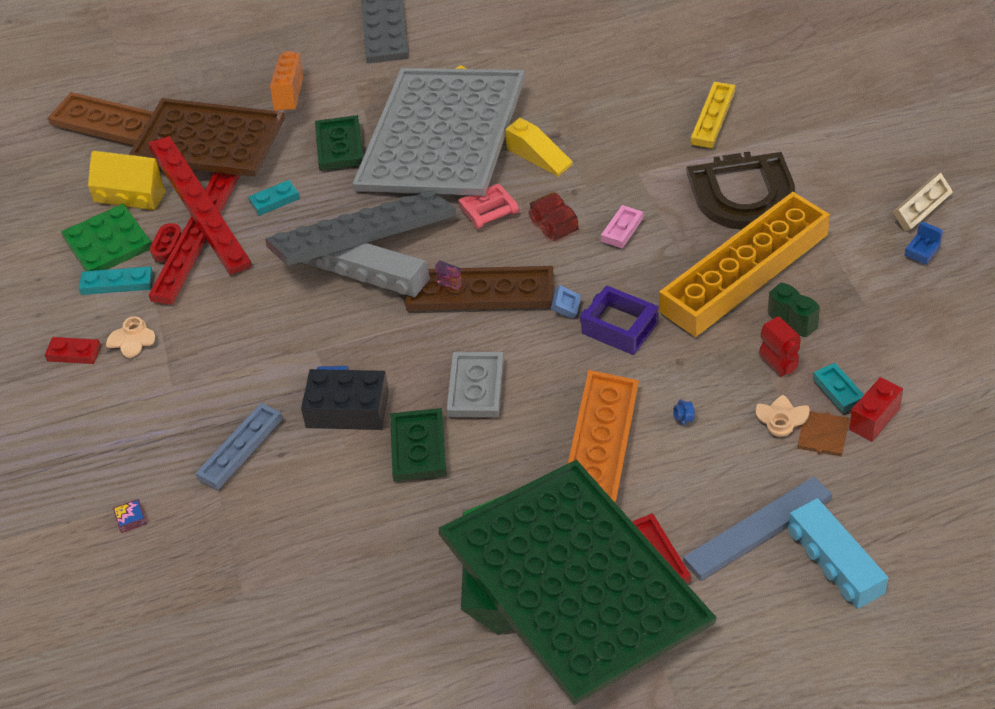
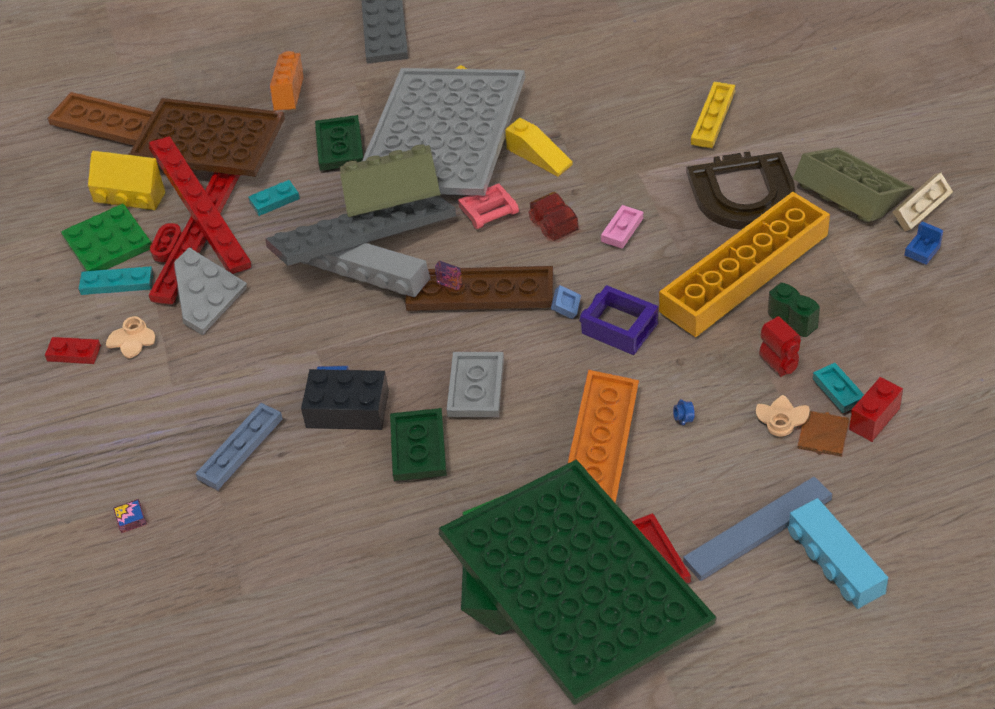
(204, 290): none -> light grey plate
(389, 180): none -> olive slope
(850, 183): none -> olive slope

